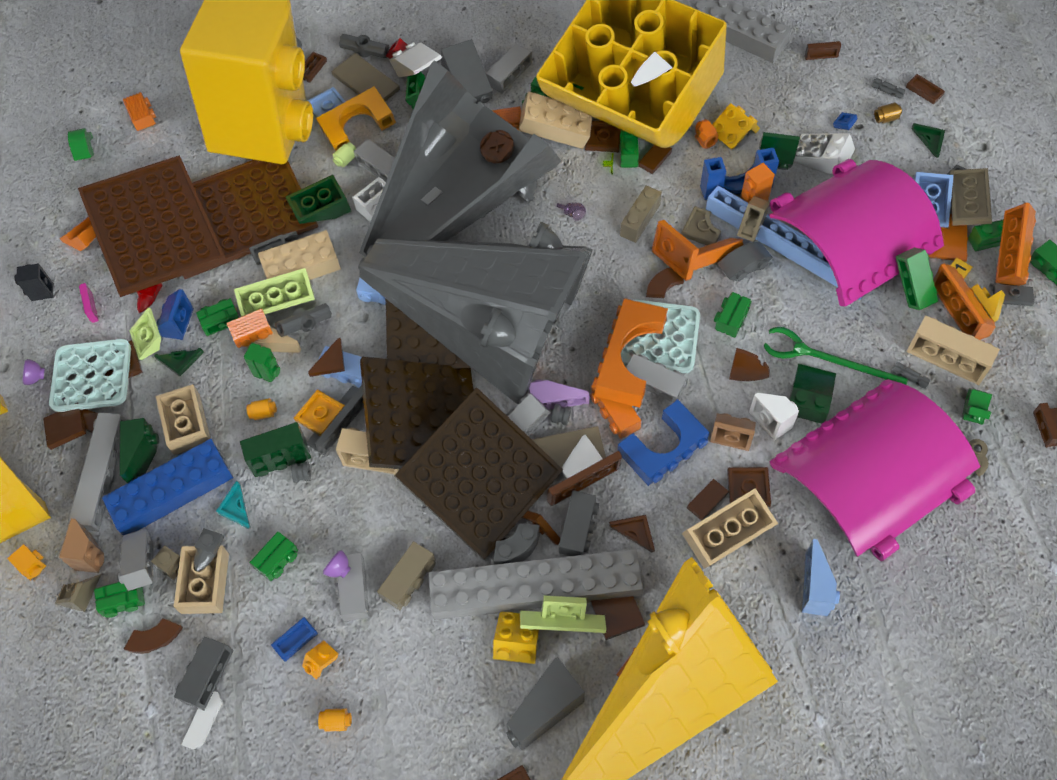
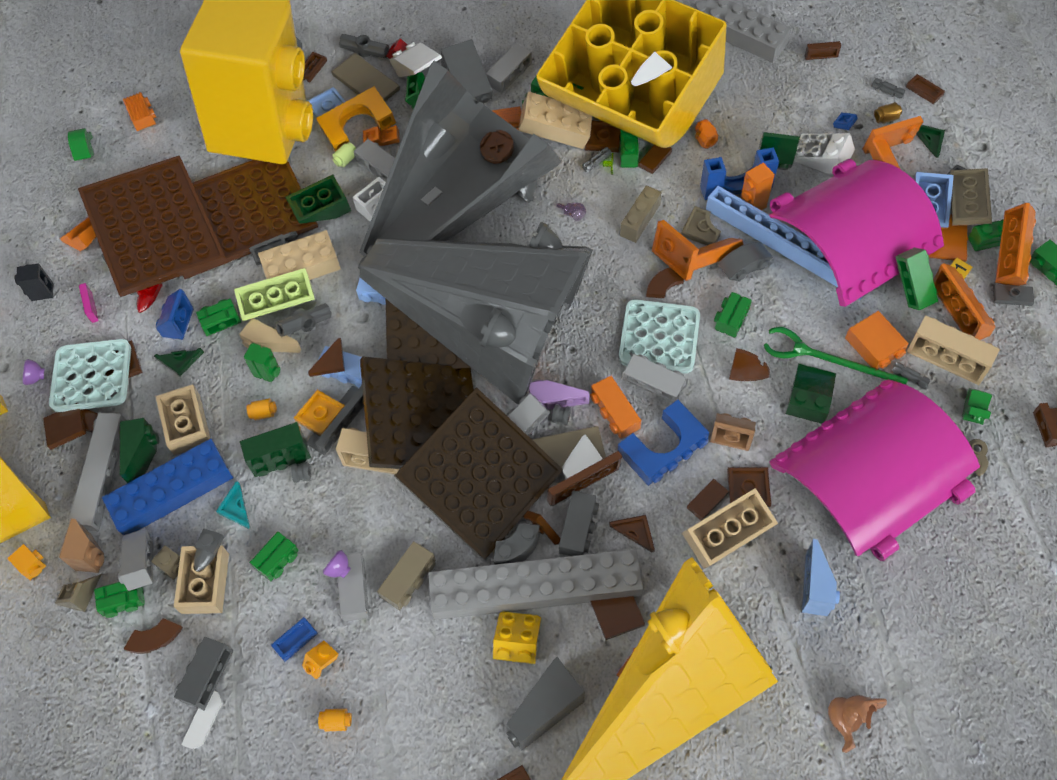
(145, 335): yellowish green slope -> none
(249, 328): orange brick -> none
(385, 137): none -> orange slope
(563, 615): yellowish green bracket -> none
(596, 159): none -> dark grey axle
(614, 379): orange arch -> none
(734, 125): yellow bracket -> none
(753, 218): dark tan arch -> none
(774, 413): white slope -> none
(850, 713): none -> nougat piece
(877, 341): none -> orange brick
(883, 138): none -> orange piece
(992, 304): yellow slope -> none

